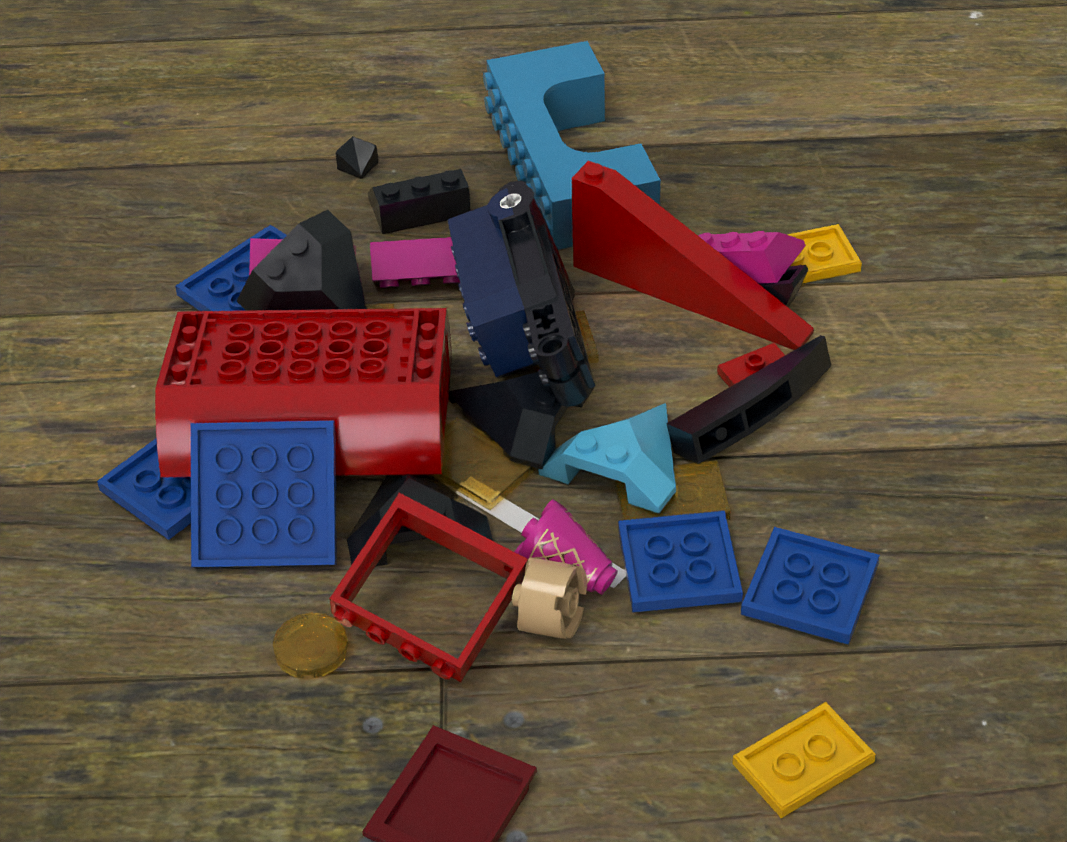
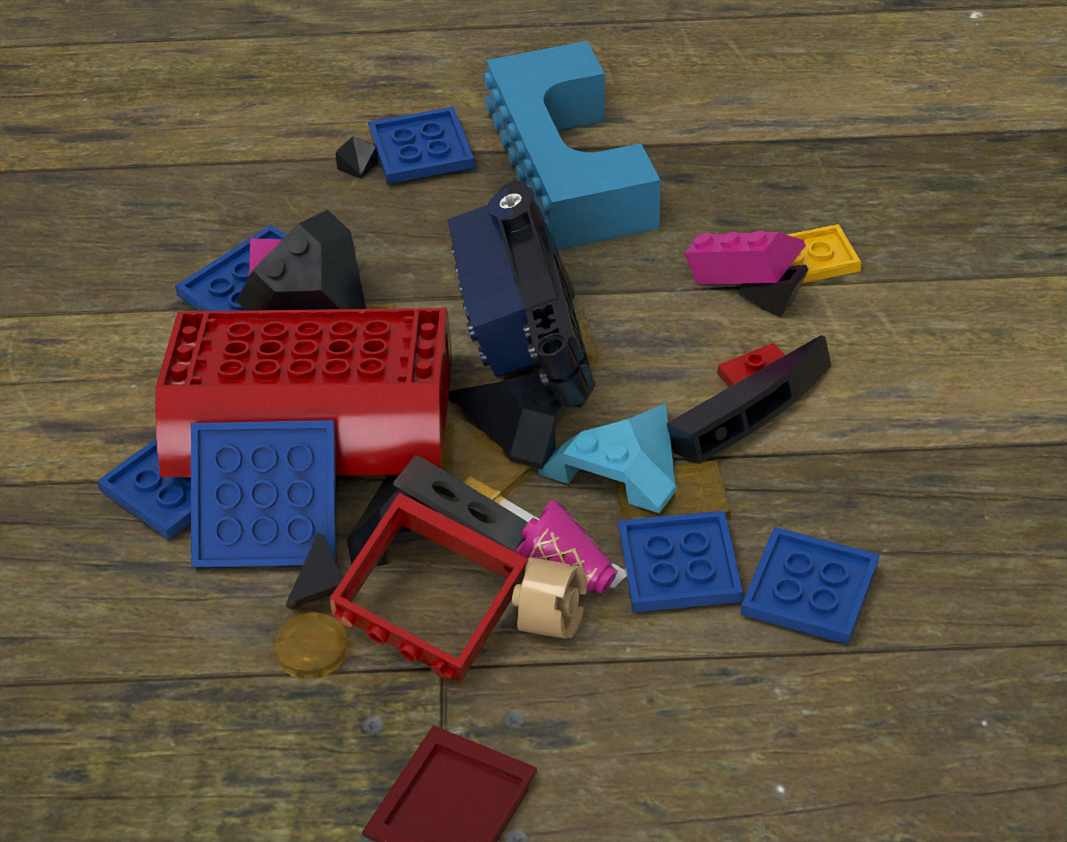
(317, 577): none -> black slope
(414, 261): dark pink slope -> none
(418, 481): none -> dark grey piece
(420, 201): black slope -> none
(421, 145): none -> blue plate
(645, 248): red slope -> none
(803, 759): yellow tile -> none

